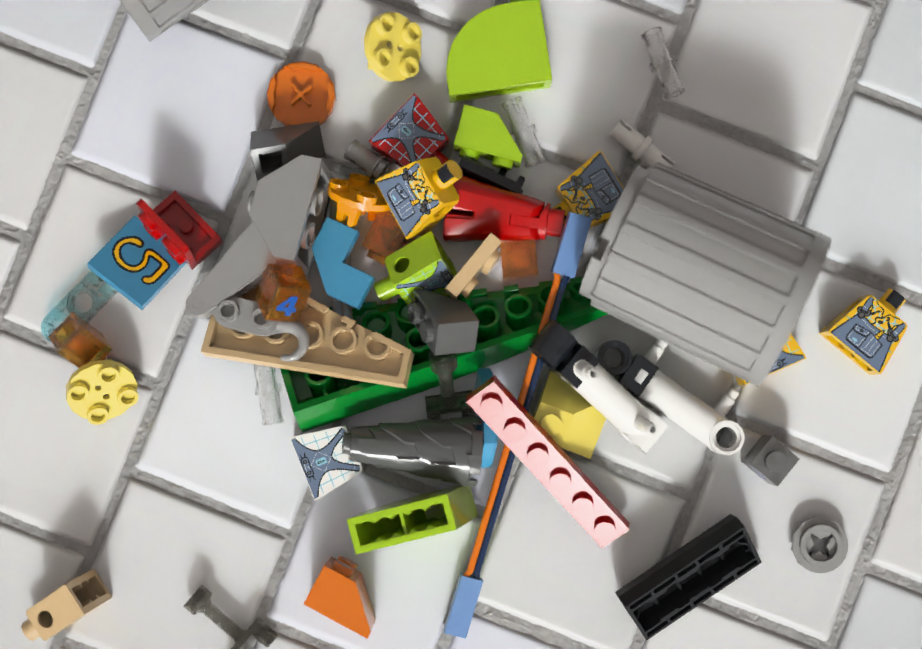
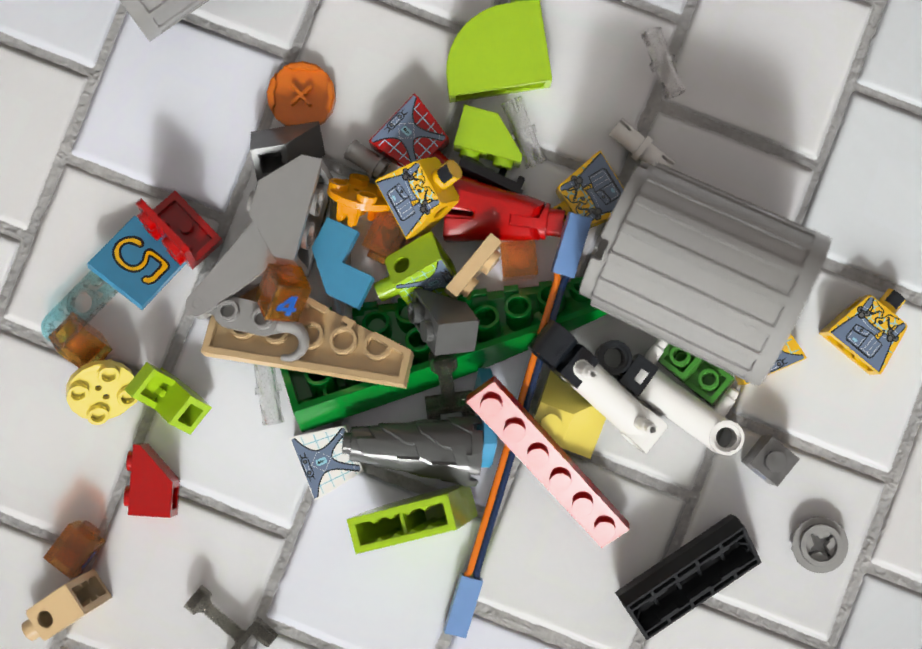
(75, 548): none -> clear orange brick
(152, 484): none -> red slope
(169, 397): none -> lime brick
(342, 596): orange slope -> none
(399, 33): light yellow plate -> none
(698, 375): none -> bright green slope

